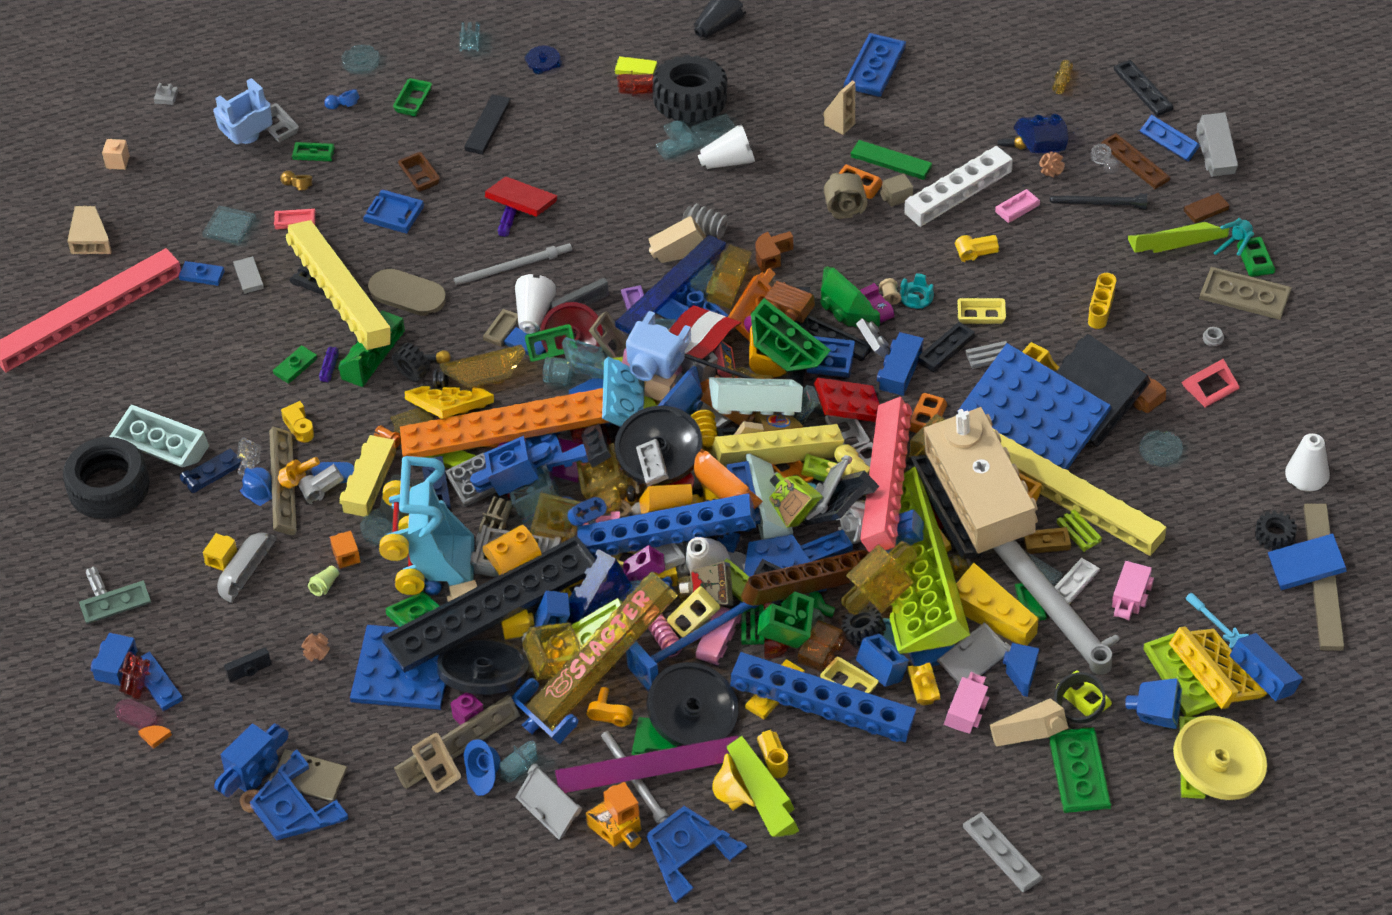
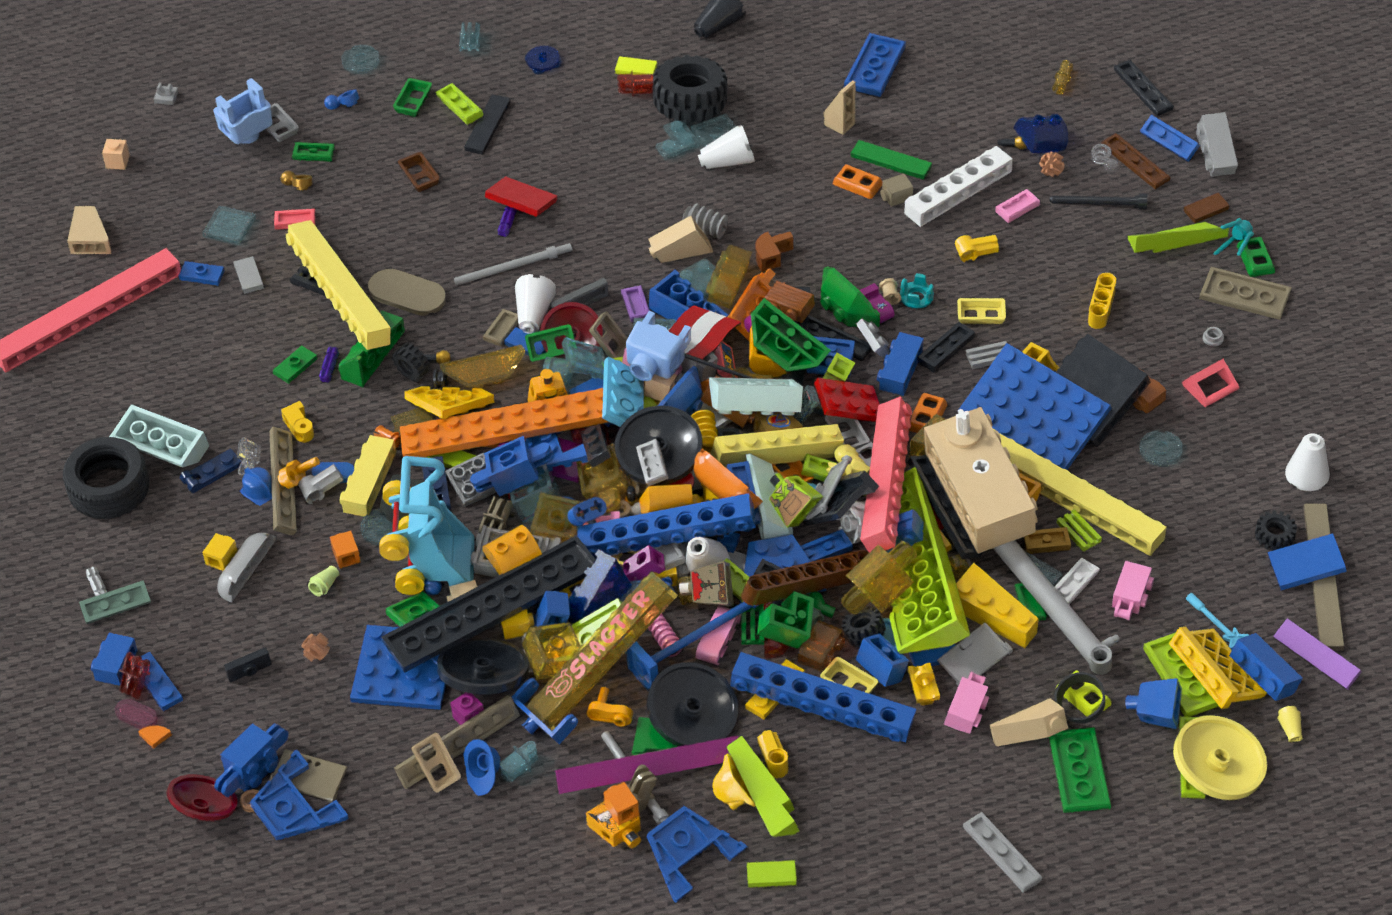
(197, 798): none -> dark red dish
(392, 211): blue container -> none
(459, 103): none -> lime tile
(545, 798): light grey door -> none
(546, 386): none -> light orange torso
(642, 786): none -> dark tan arm
(672, 282): clear blue tile -> none
(685, 609): light yellow piece -> none
(749, 427): tan tile -> none
(771, 873): none -> lime tile
(839, 368): none -> lime slope
(845, 195): dark tan brick -> none
(1021, 666): blue slope -> none
(1291, 723): none -> light yellow cone
(1317, 654): none -> medium lavender tile

